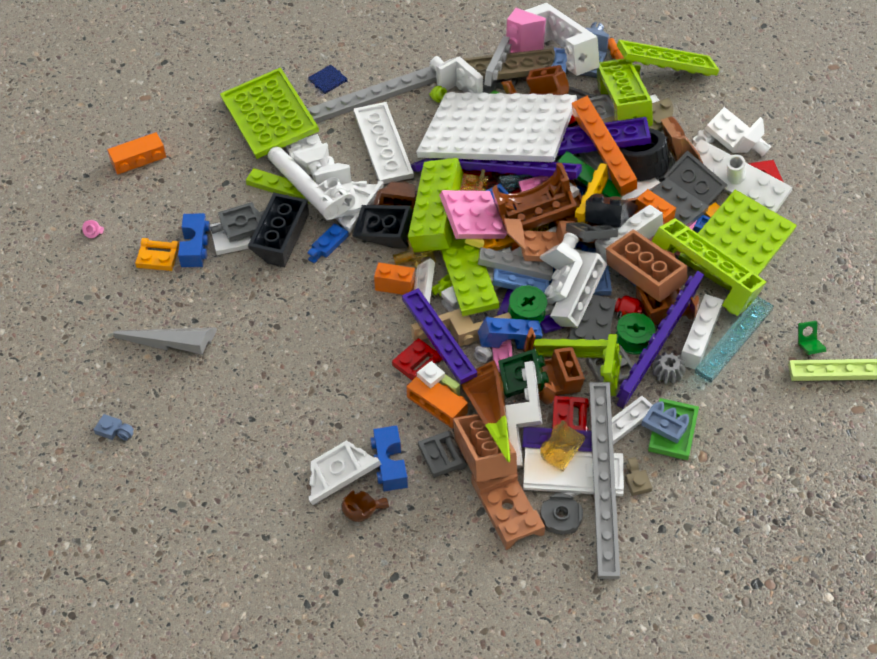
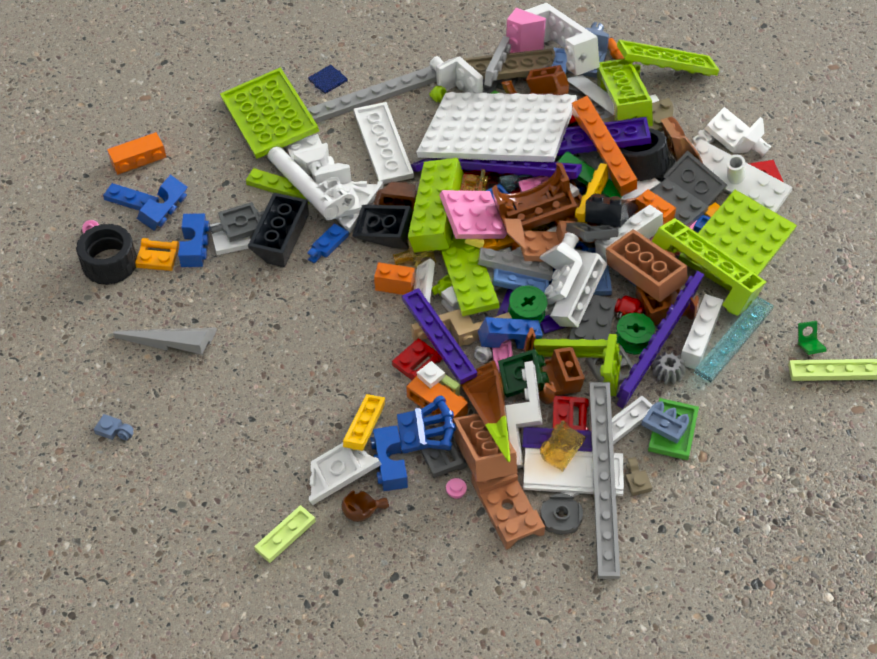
(105, 238): none -> black tyre
(127, 197): none -> blue plate
(154, 213): none -> blue arch
(285, 534): none -> yellowish green plate
(364, 422): none -> yellow plate
(413, 427): none -> blue plate
(456, 488): none -> bright pink plate
(593, 91): none -> white sticker

